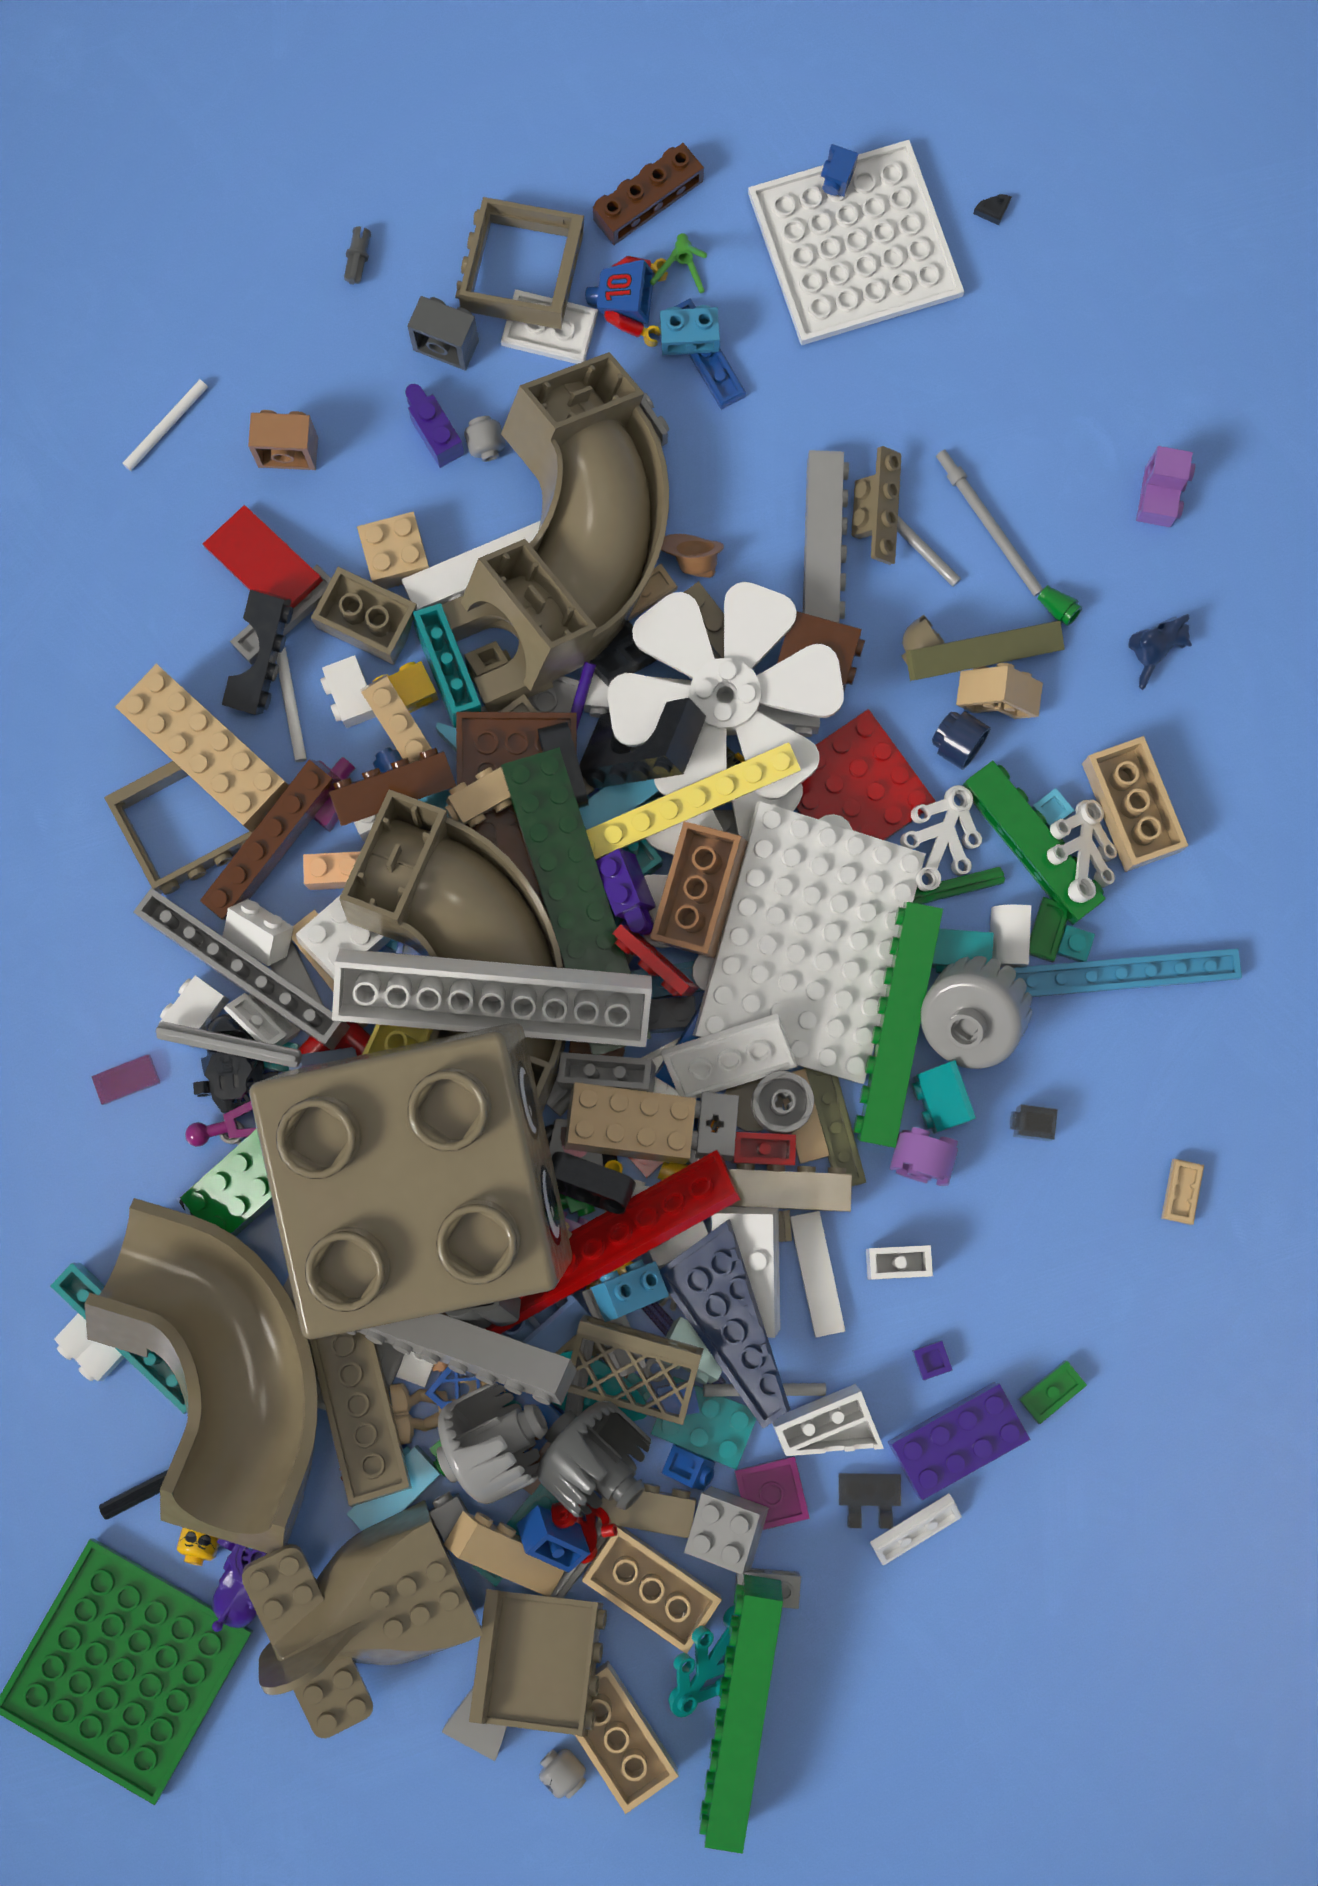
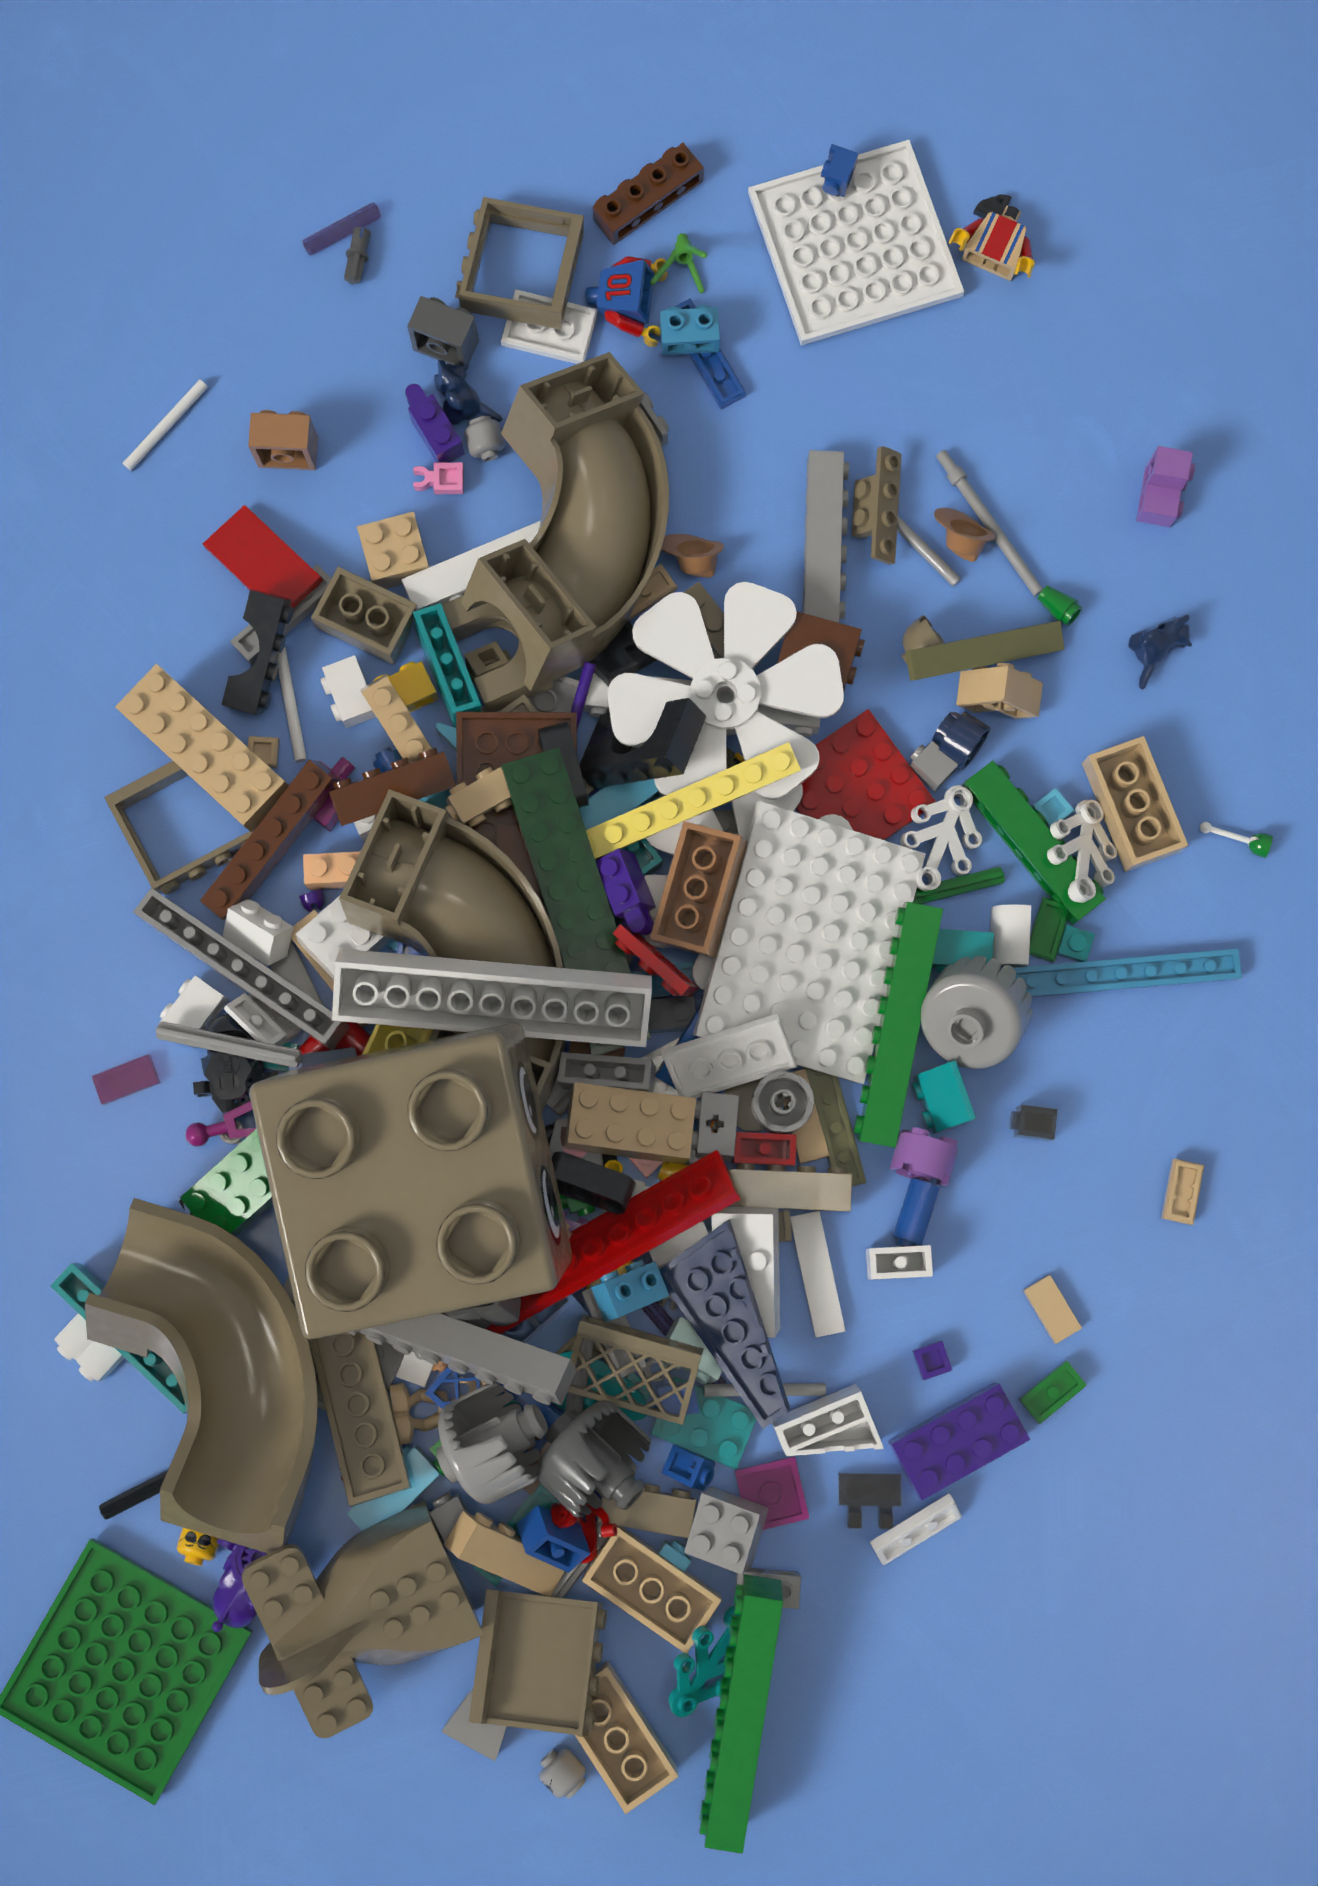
(266, 749): none -> tan tile
(311, 898): none -> dark purple hinge
(341, 228): none -> clear purple axle
(446, 478): none -> bright pink plate
(460, 399): none -> dark blue animal
(675, 1554): none -> medium azure plate
(915, 1213): none -> blue brick
(932, 765): none -> light grey brick
(963, 533): none -> medium nougat piece
(996, 244): none -> torso
(1052, 1309): none -> tan tile
(1258, 844): none -> hinge

